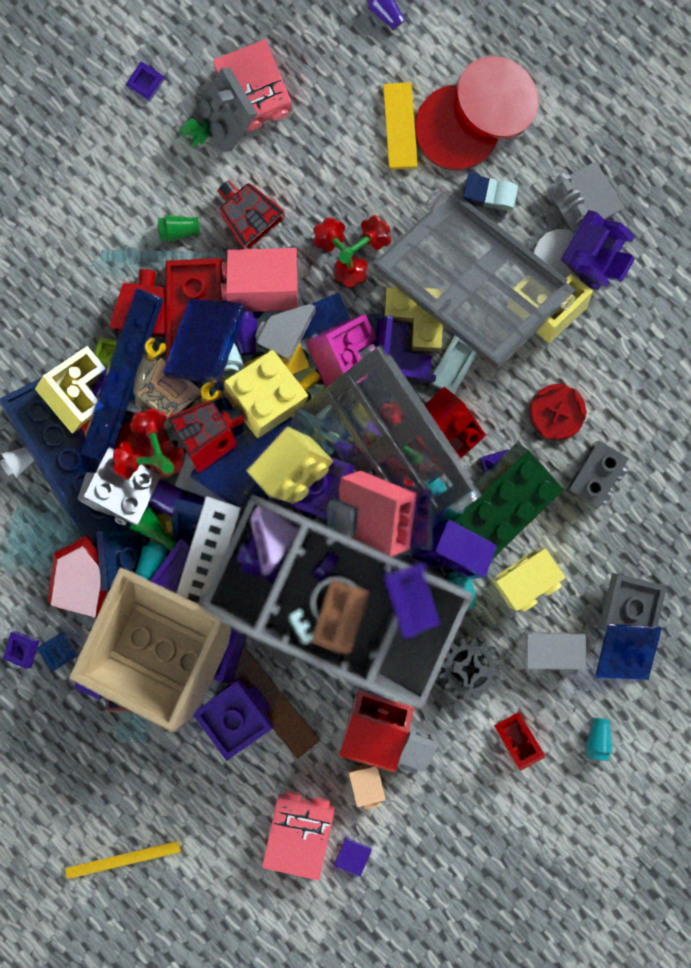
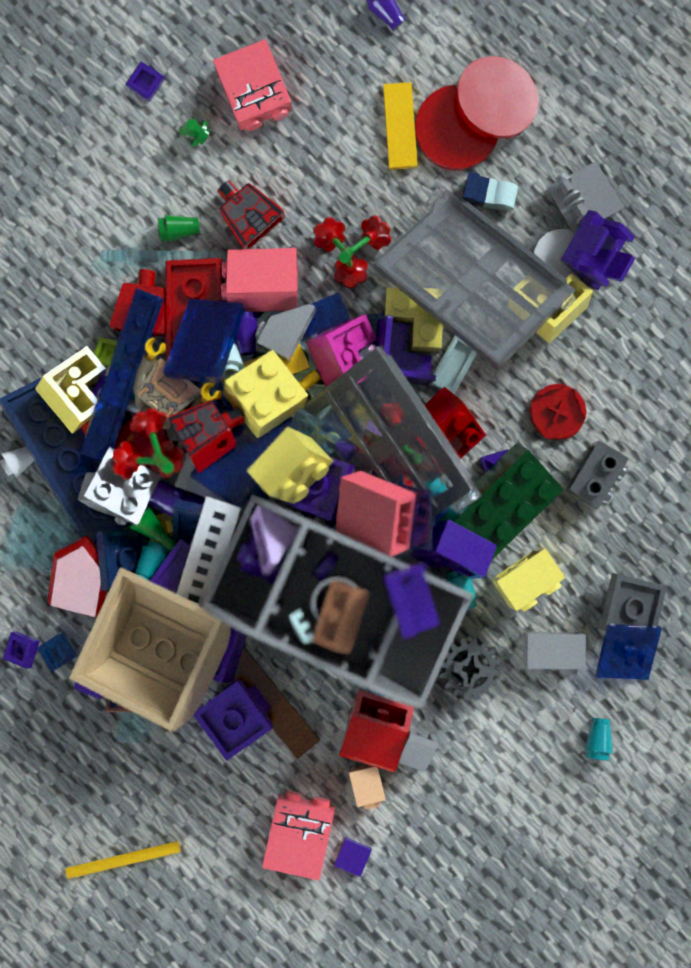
(226, 109): dark grey hinge -> none
(342, 518): clear light blue tile -> none
(519, 741): red slope -> none

